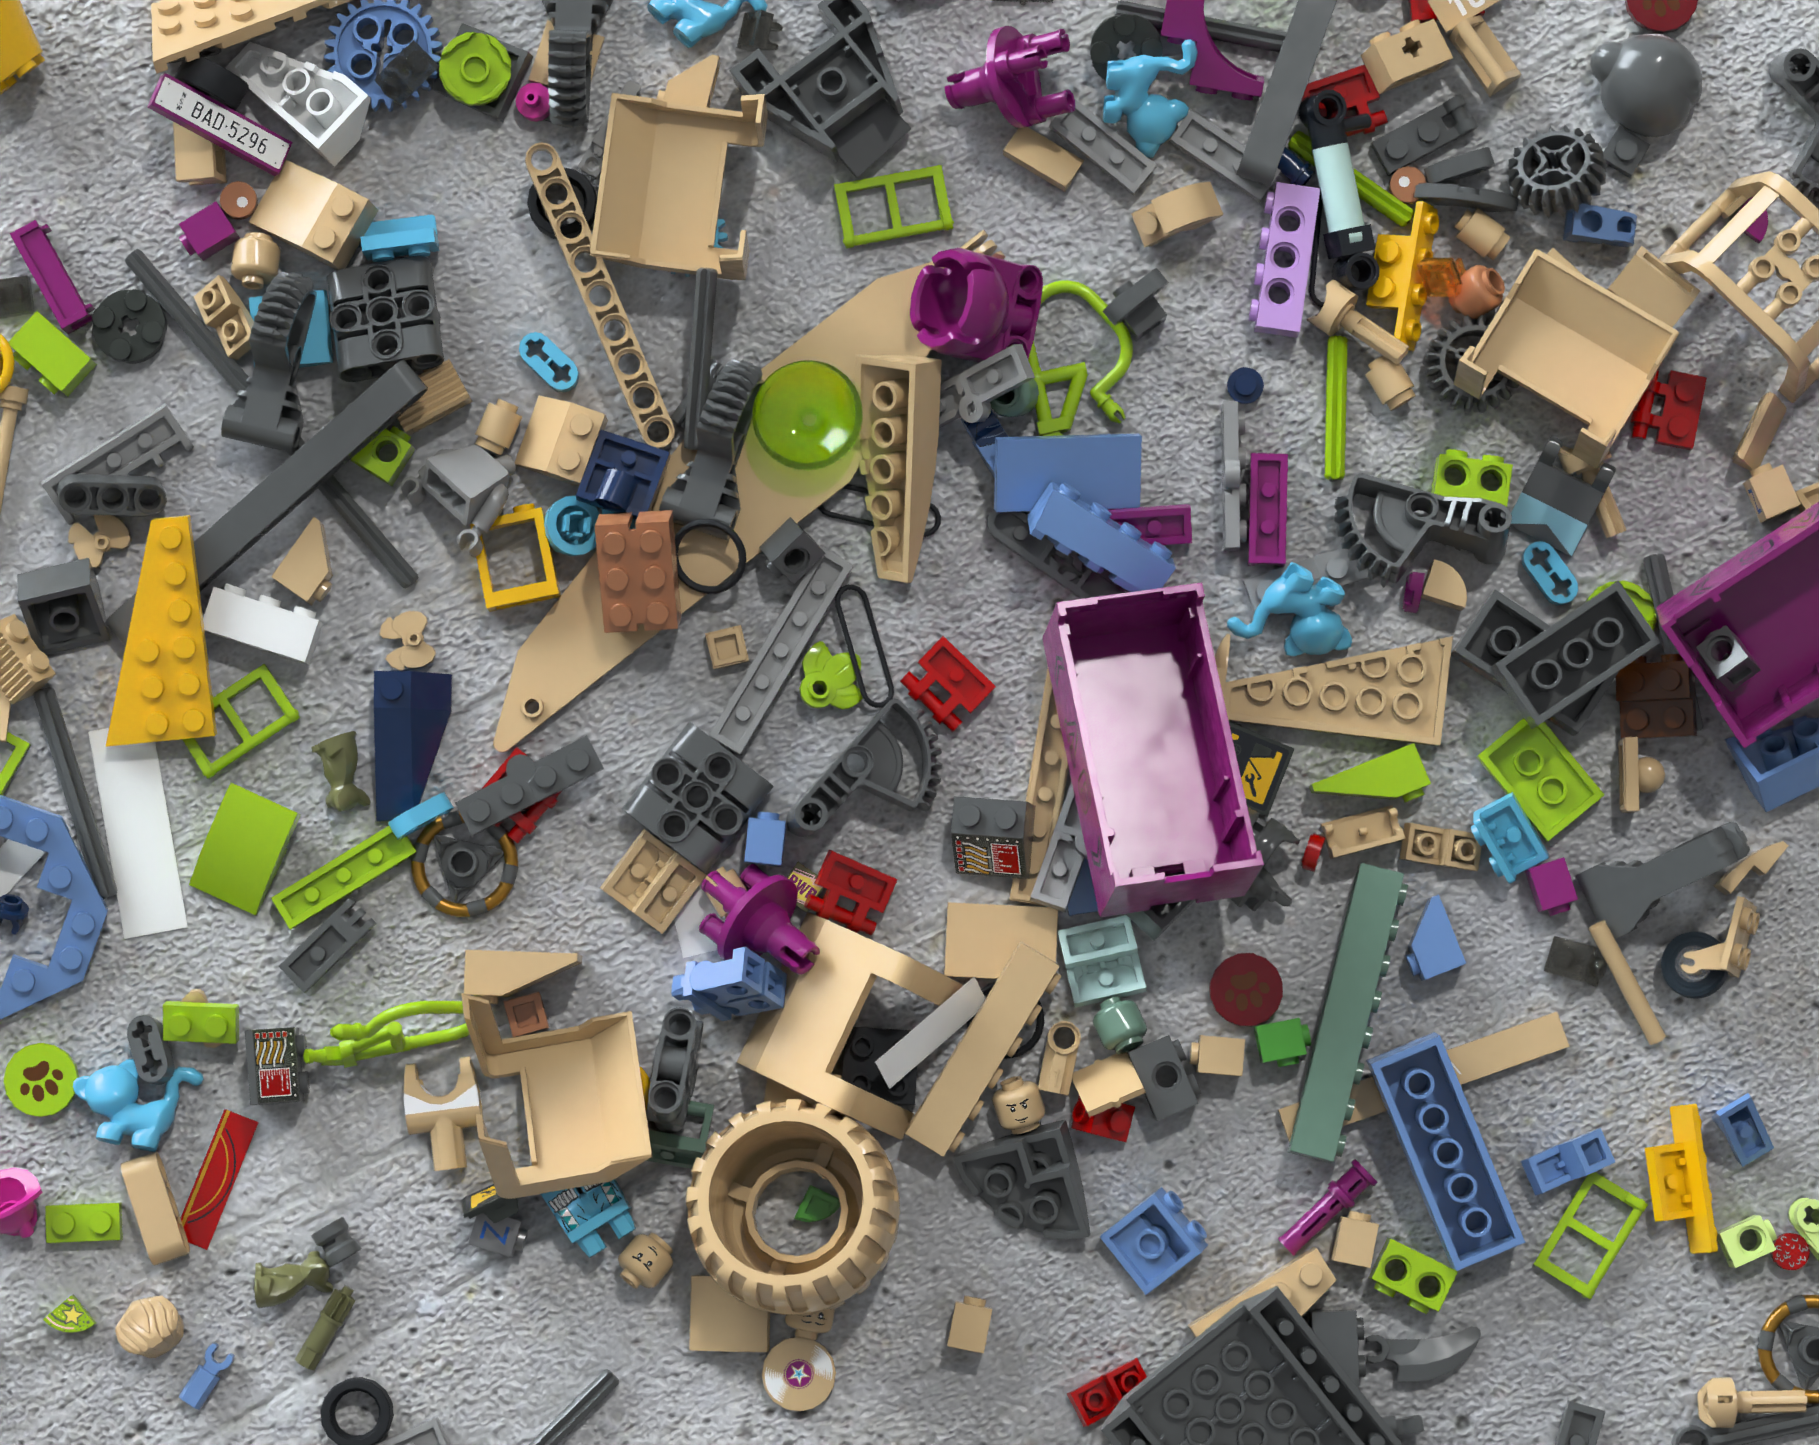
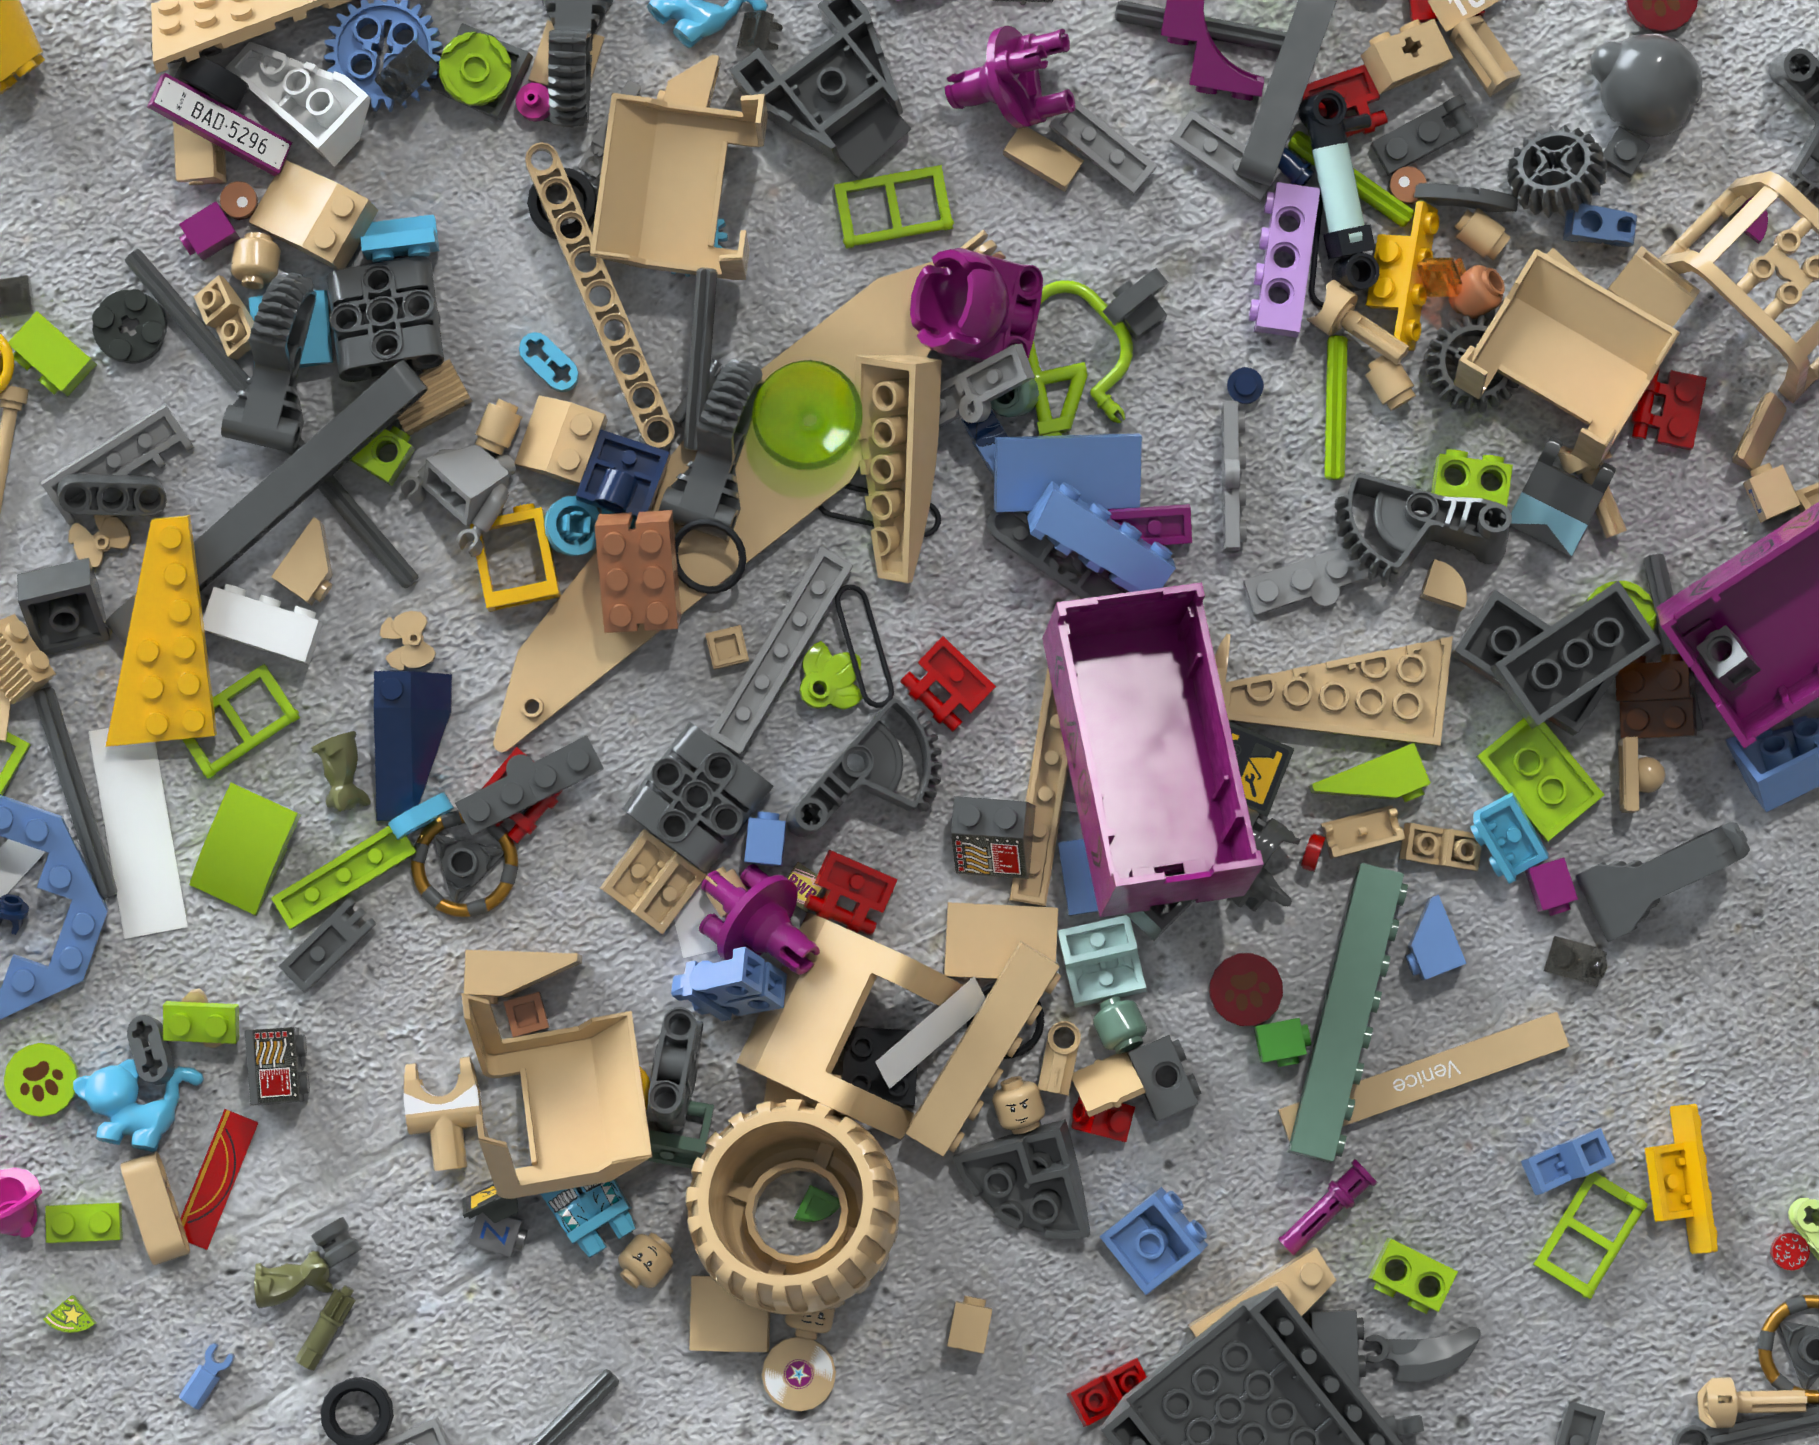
(52, 276): magenta container -> none
(150, 1327): tan hair -> none
(380, 1039): lime piece -> none
(787, 538): dark grey brick -> none
(1062, 859): light grey hinge -> none
(1124, 29): pearl dark grey plate -> none
(1151, 116): medium azure animal -> none
(1177, 212): tan brick -> none
(1218, 1055): tan brick -> none
(1268, 509): magenta container -> none
(1314, 627): medium azure animal -> none
(1355, 1239): tan brick -> none
(1413, 592): magenta tile -> none
(1445, 1151): medium blue brick -> none
(1460, 166): dark grey beam -> none
(1557, 568): medium azure beam -> none
(1627, 982): tan piece -> none
(1699, 964): plate -> none
(1730, 1240): yellowish green brick -> none
(1743, 1130): medium blue slope -> none
(1758, 861): tan slope -> none

